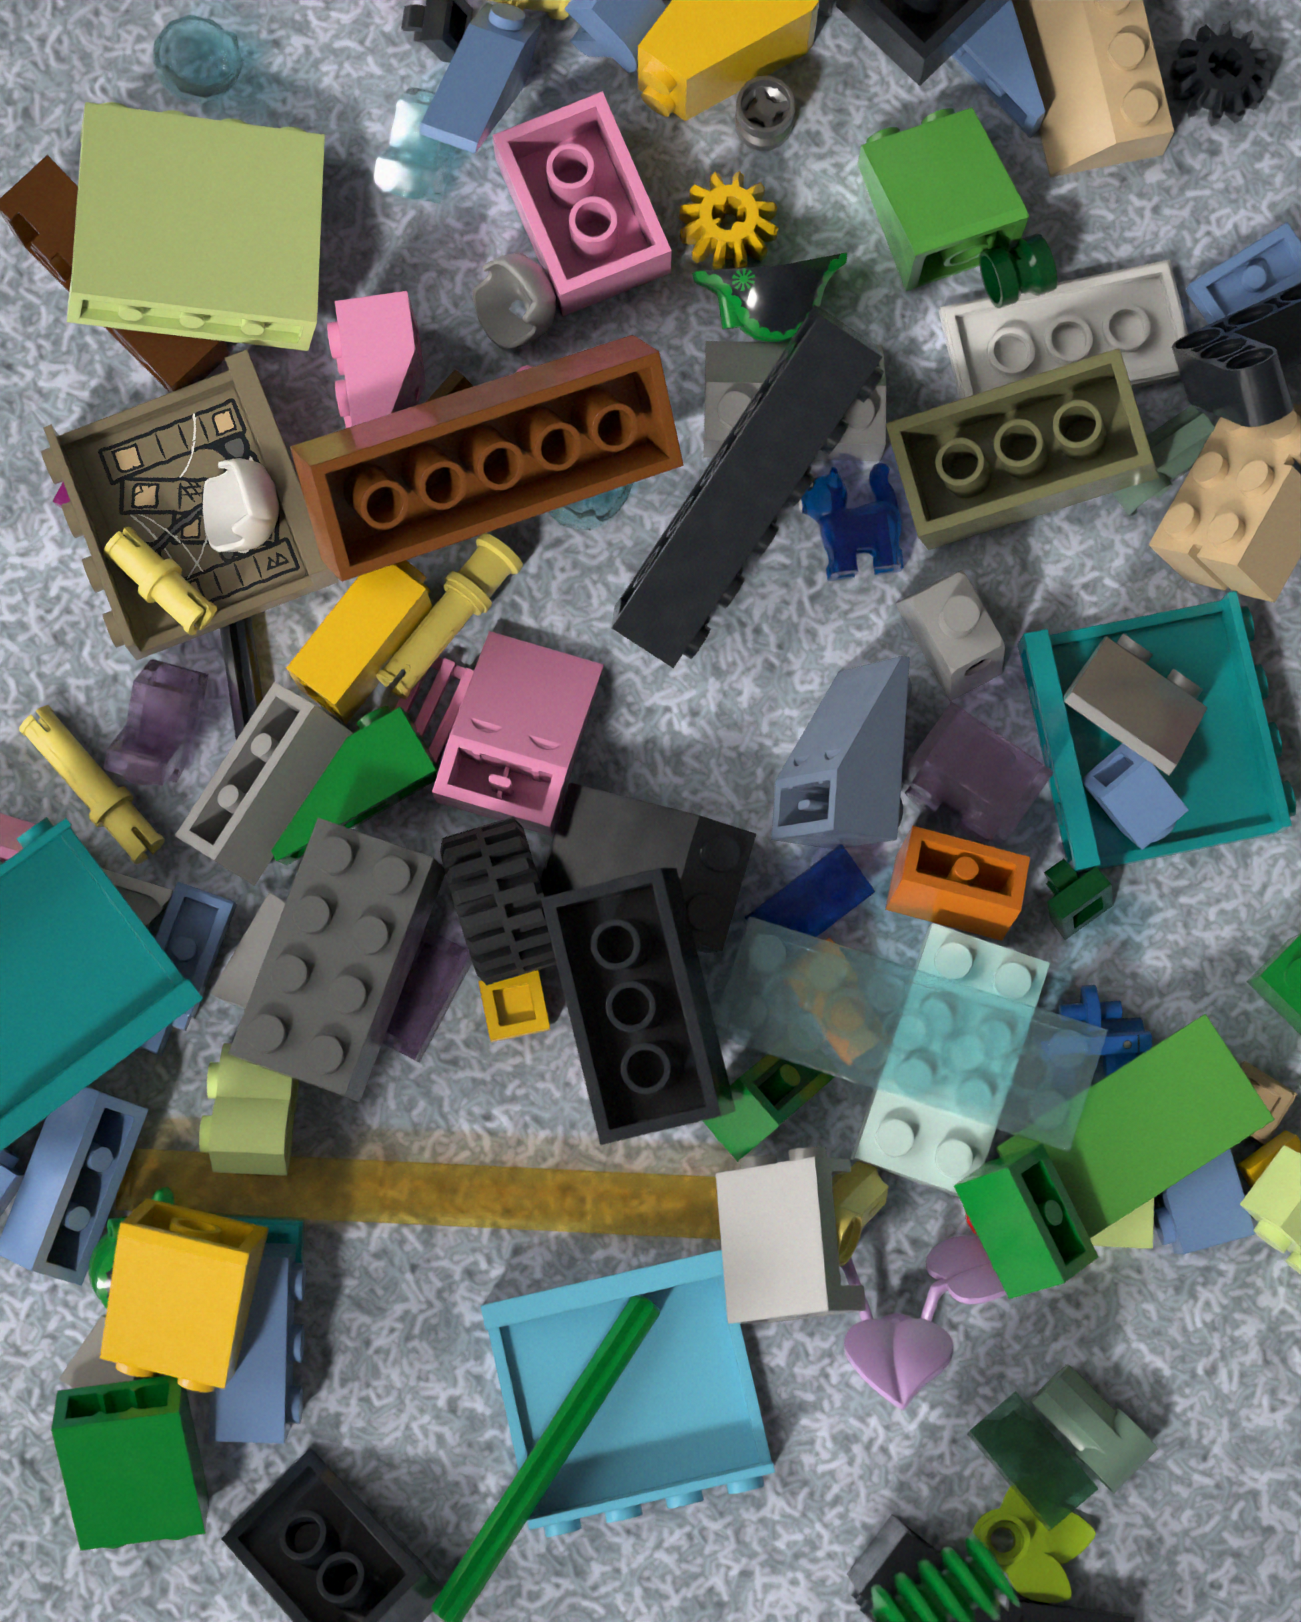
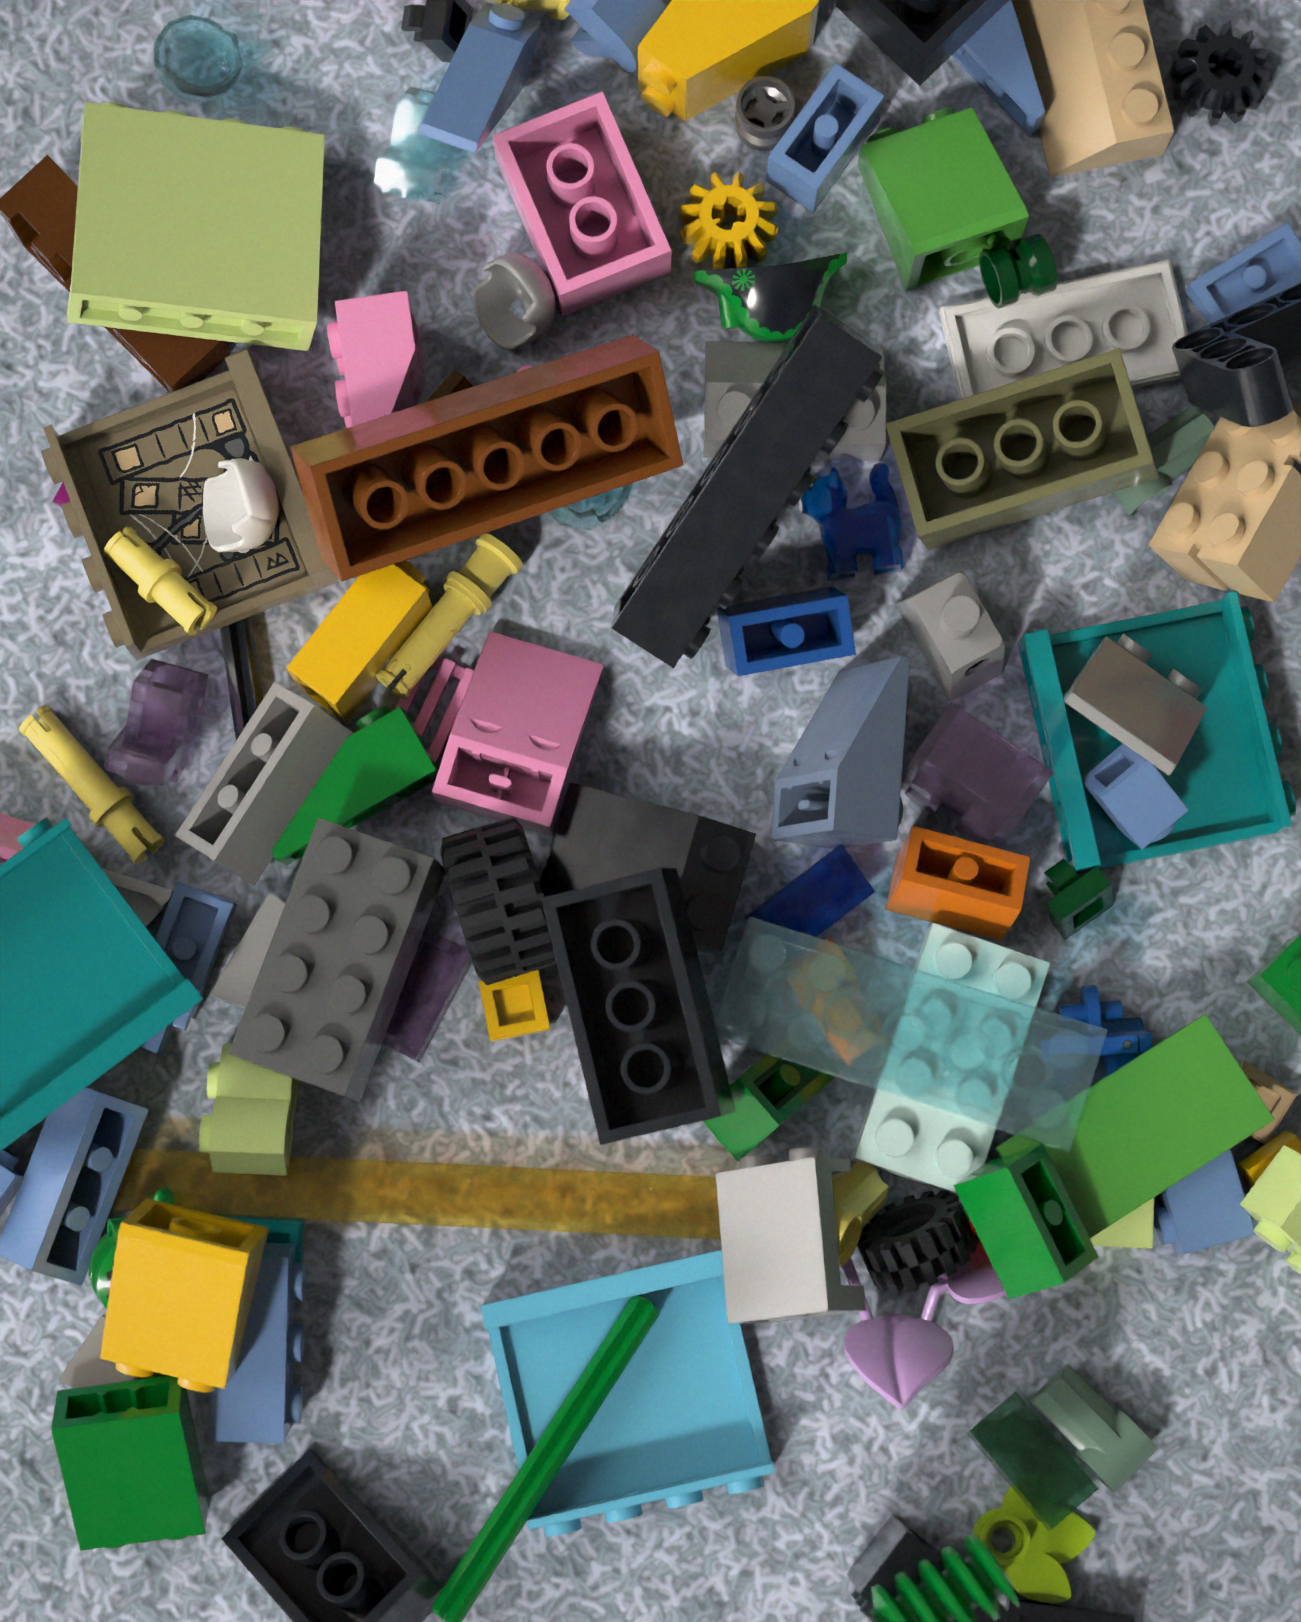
(786, 631): none -> blue brick
(824, 138): none -> medium blue brick
(916, 1242): none -> black tyre

